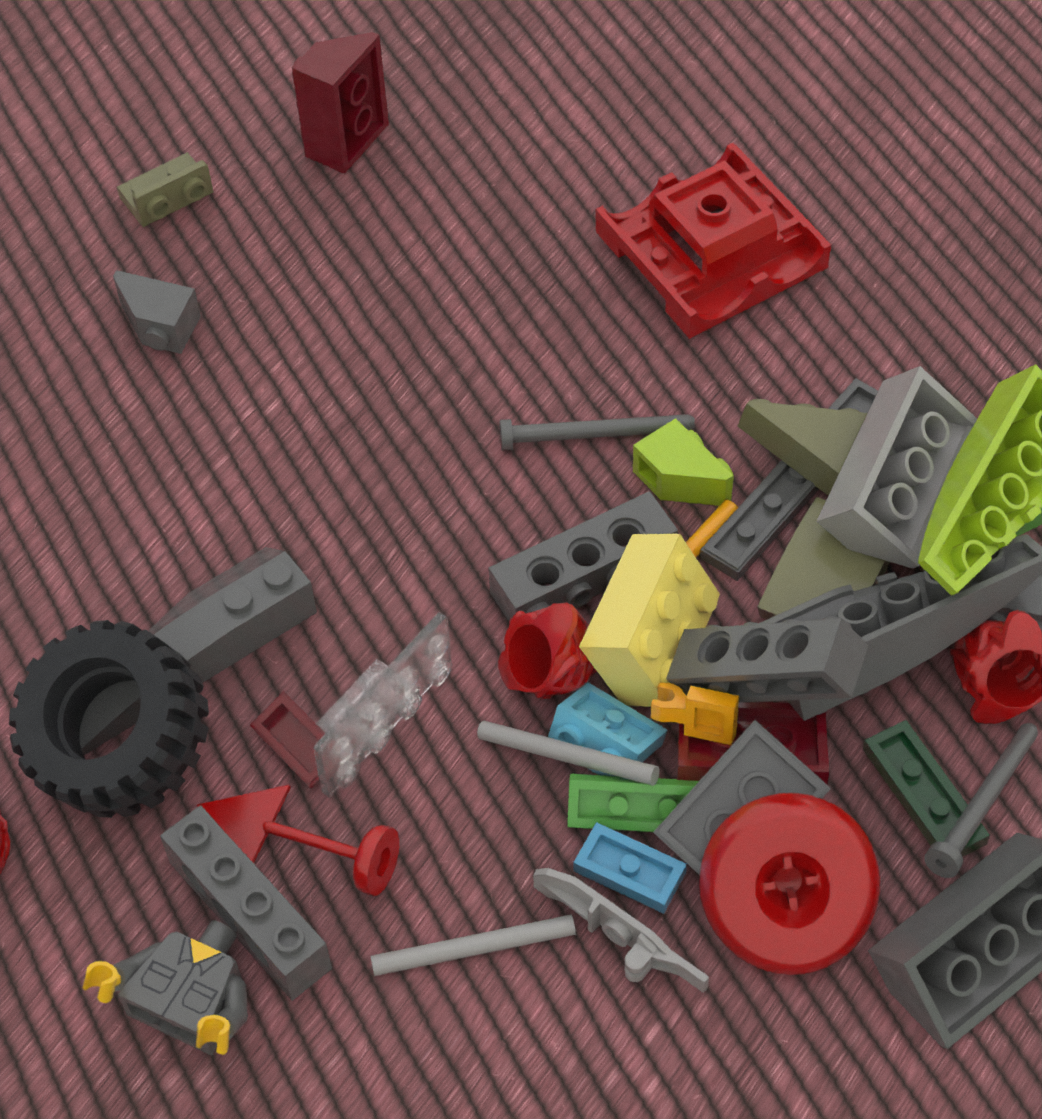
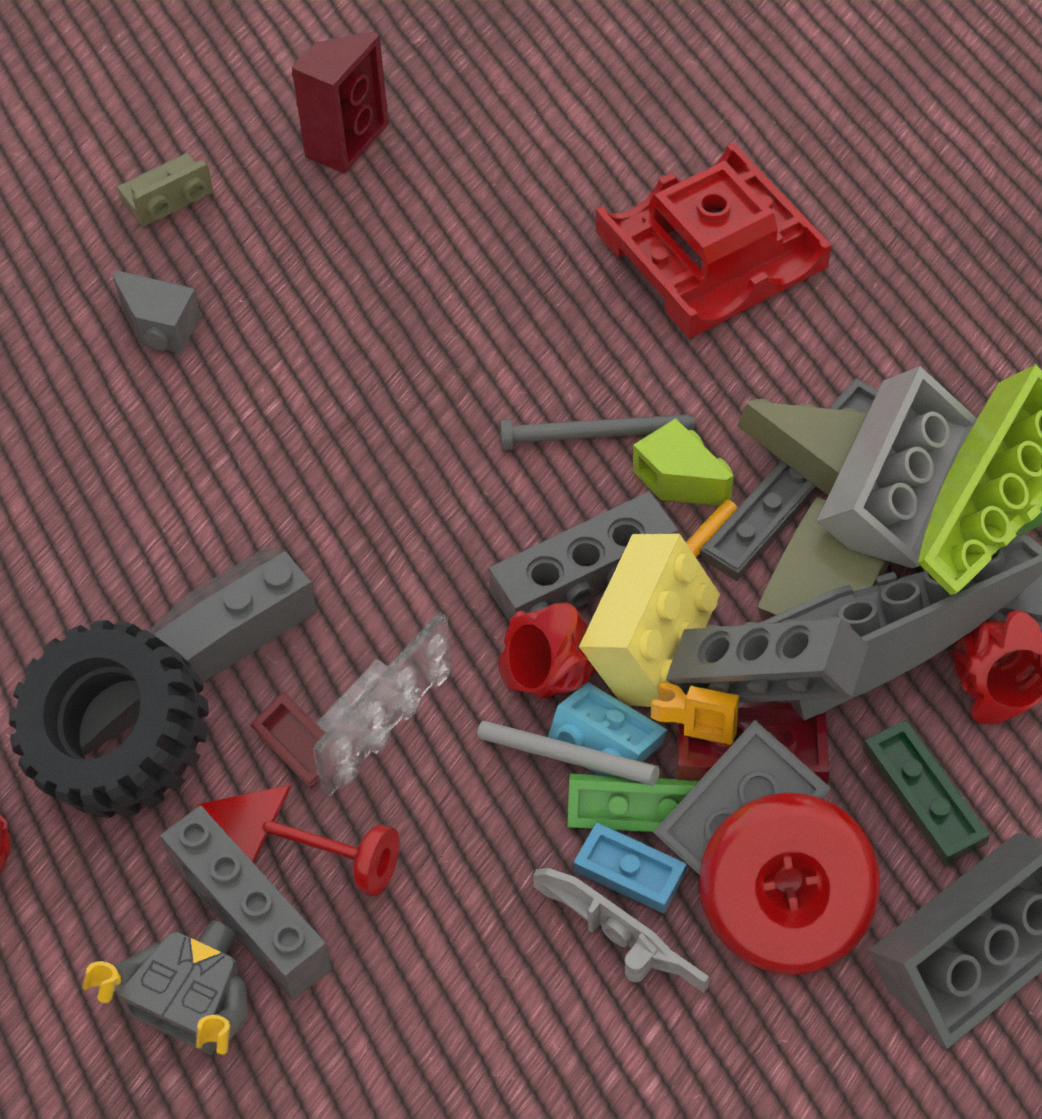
(473, 945): light grey bar -> none
(945, 857): dark grey bar -> none

